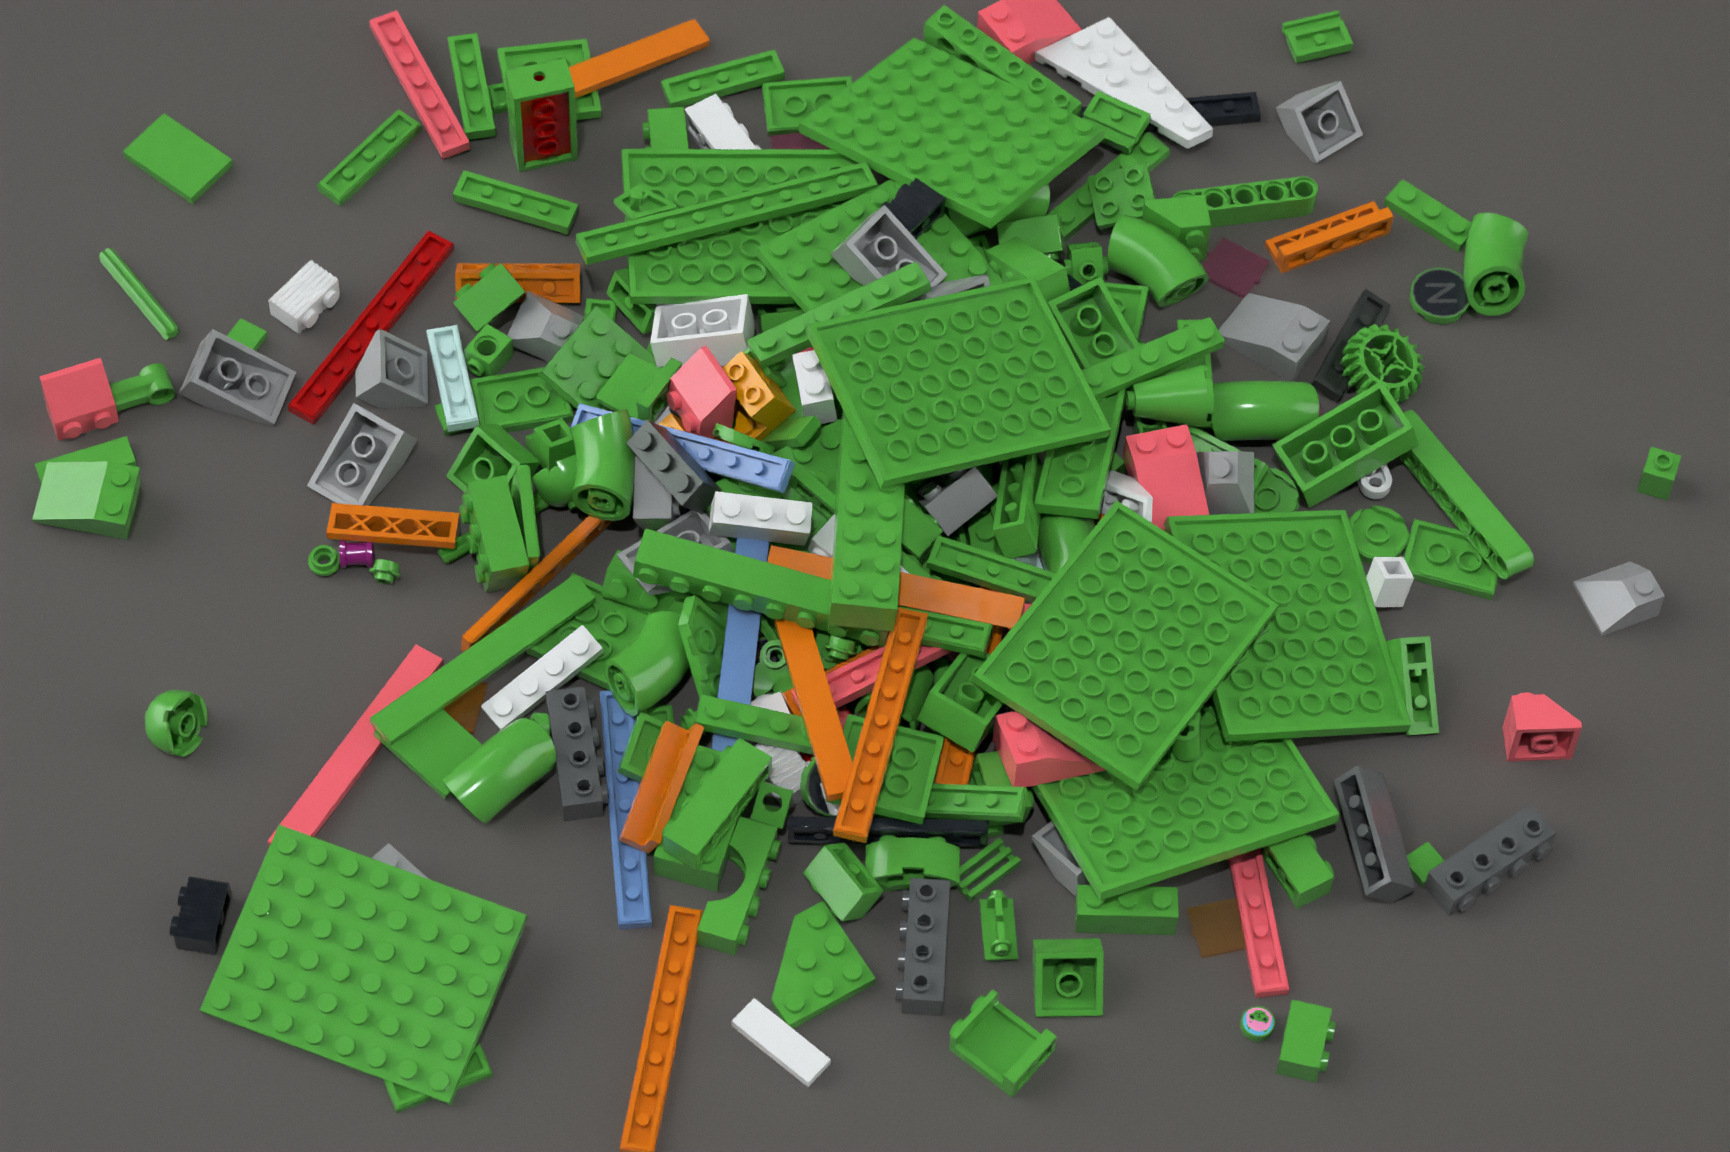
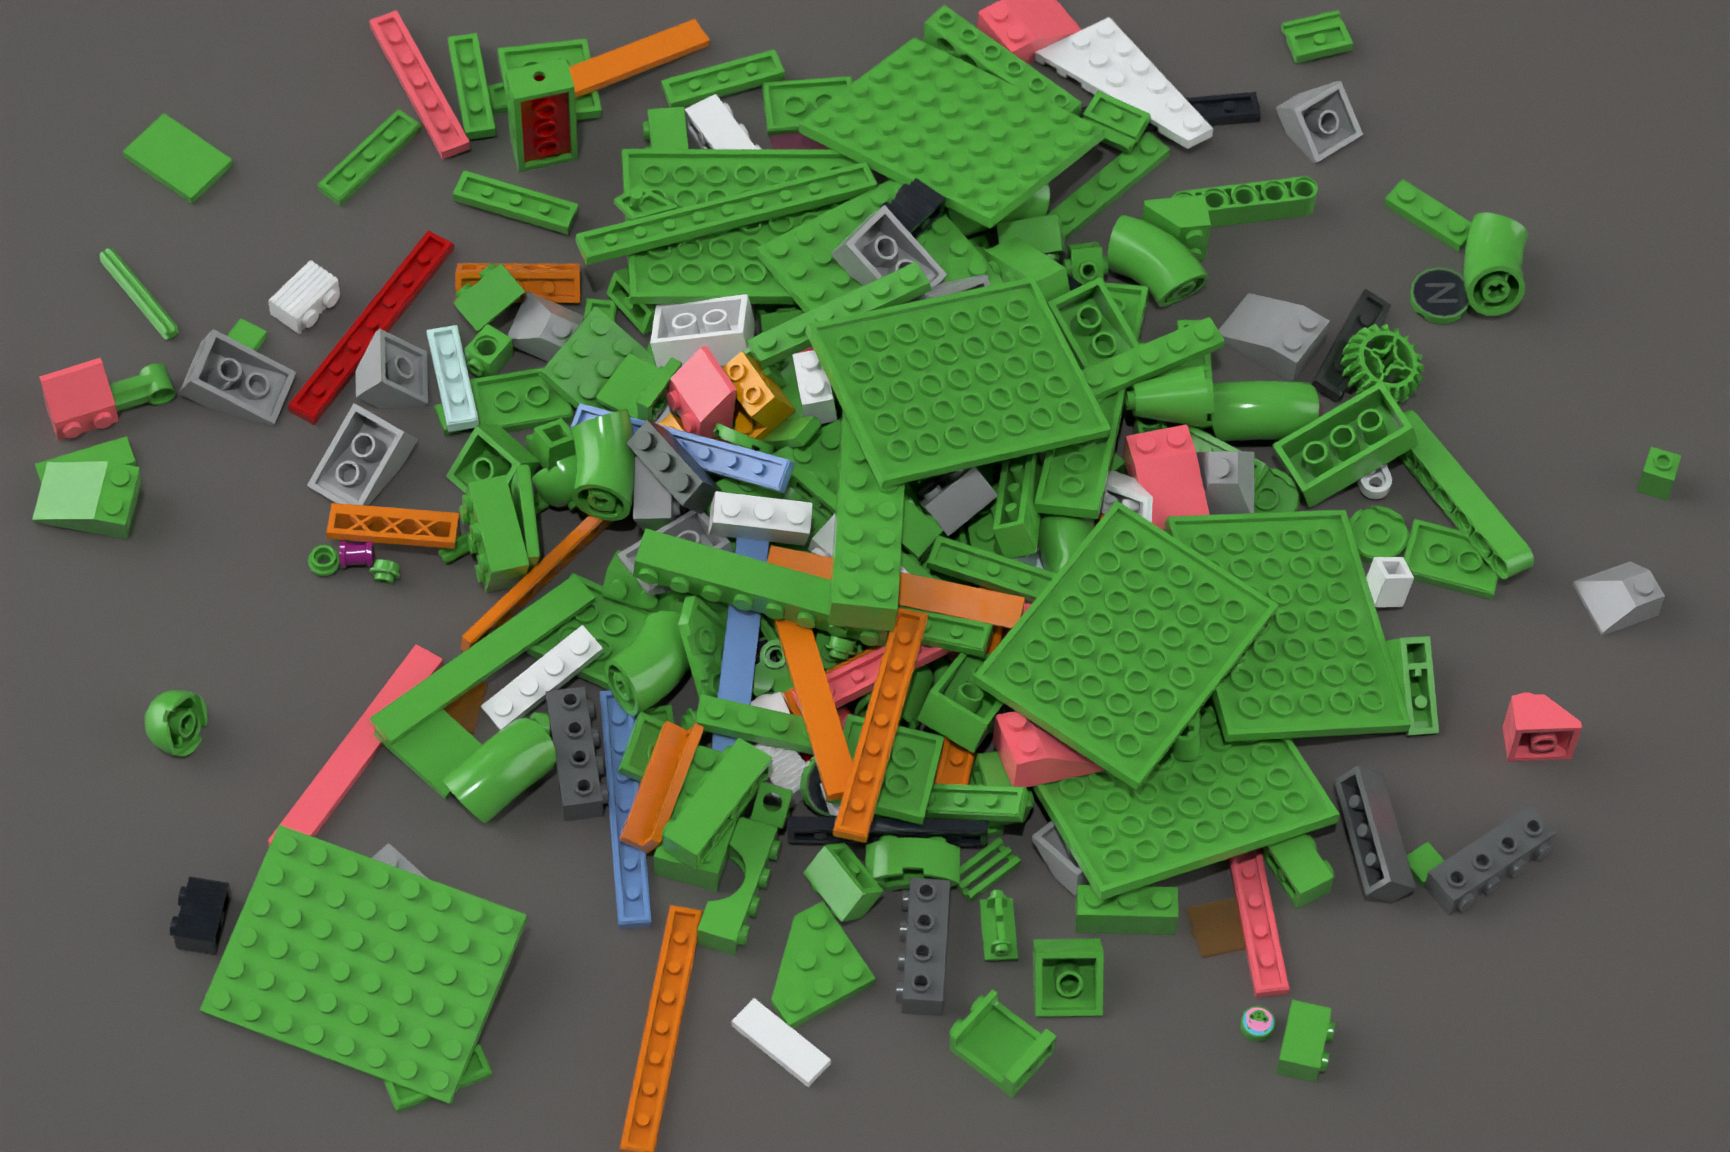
(1120, 193): bright green bracket -> none
(1234, 268): clear pink piece -> none
(1333, 239): orange fence -> none

